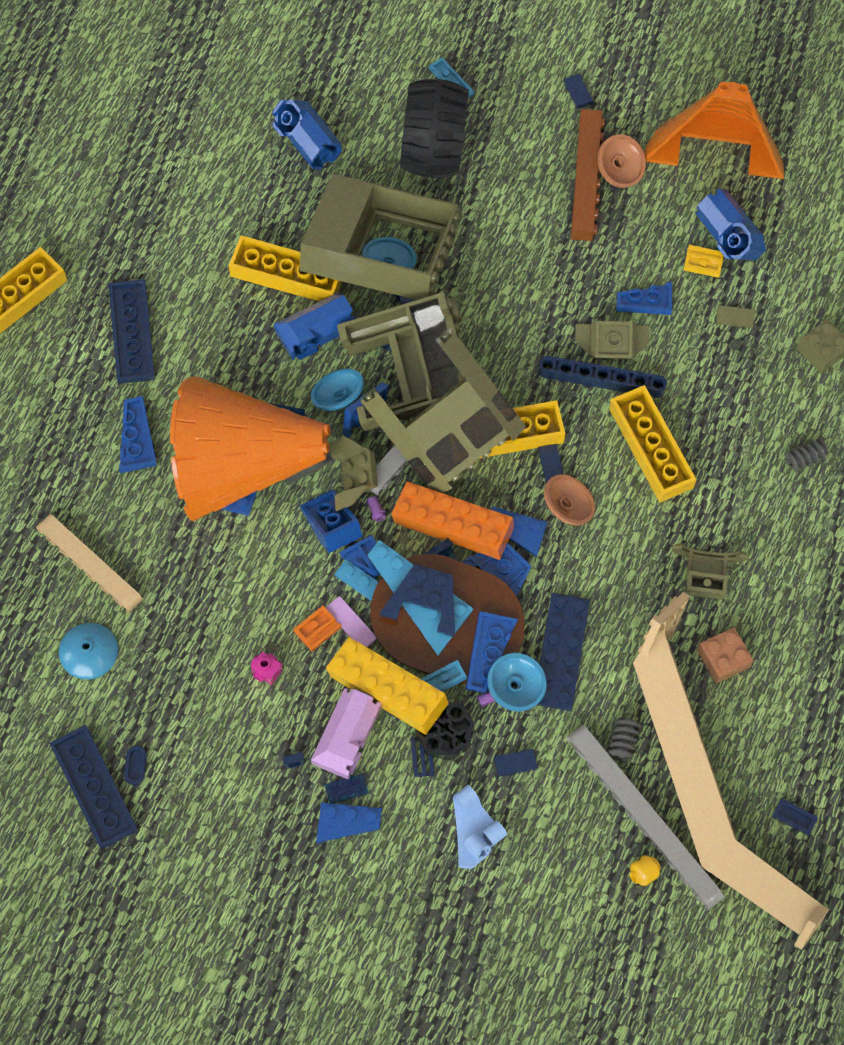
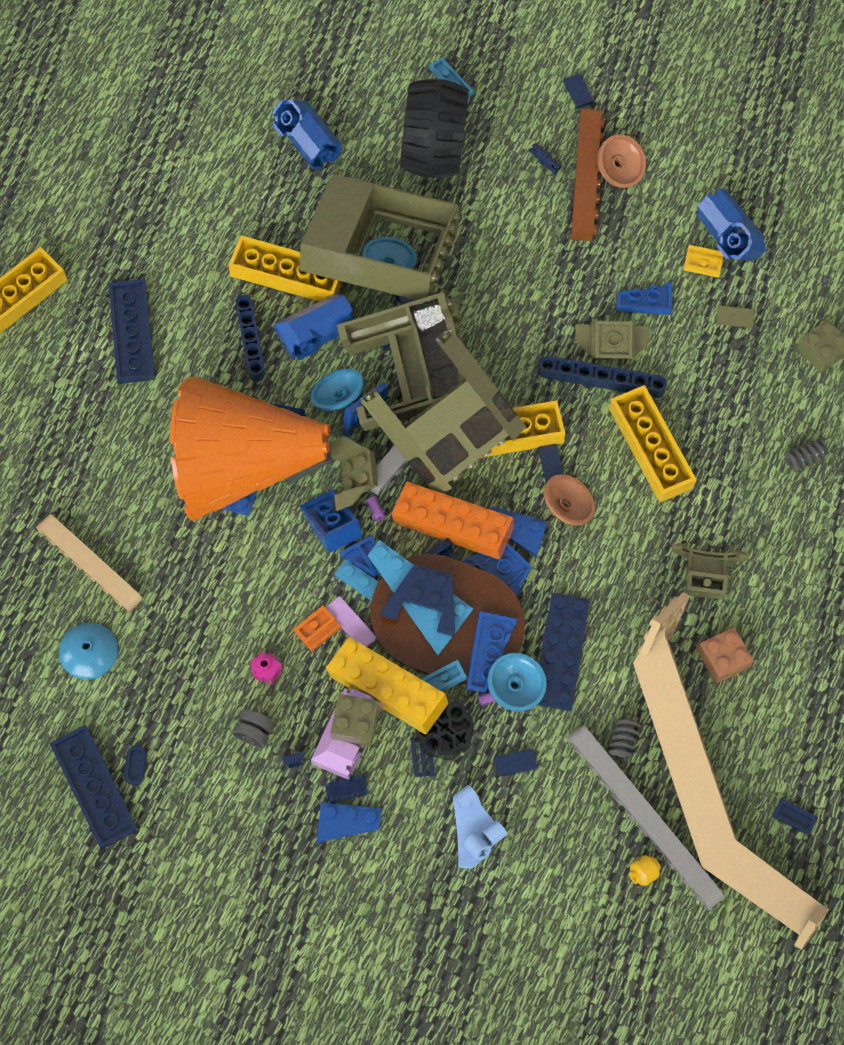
(137, 445): blue wing -> none
(250, 330): none -> dark blue beam
(253, 728): none -> dark grey wheel
(354, 720): none -> olive brick
(545, 158): none -> dark blue pin
(725, 116): orange cone -> none

